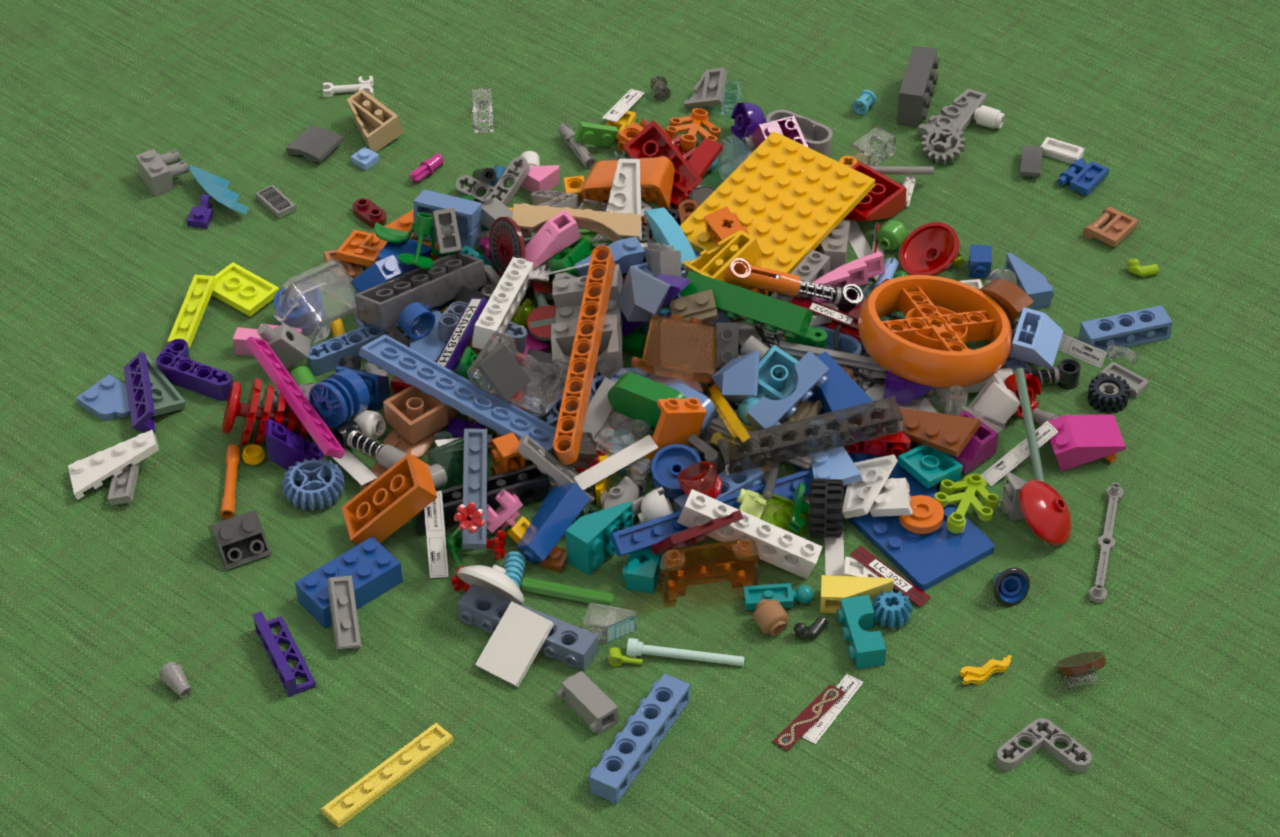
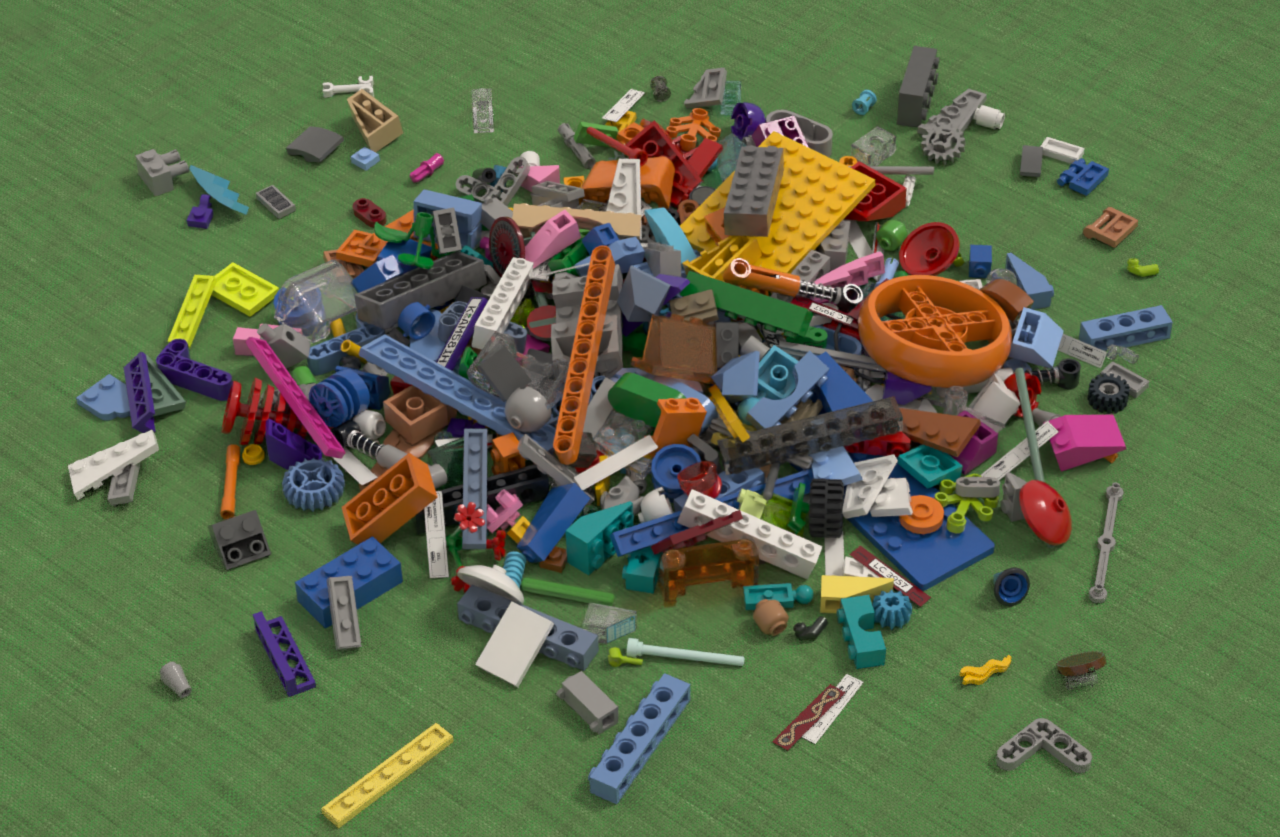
(352, 349): none -> yellow axle
(527, 410): none -> light grey cylinder
(558, 191): none -> light grey tile
(599, 236): none -> blue panel
(632, 153): none -> red piece
(754, 191): none -> flat silver brick
(977, 487): none -> light grey beam

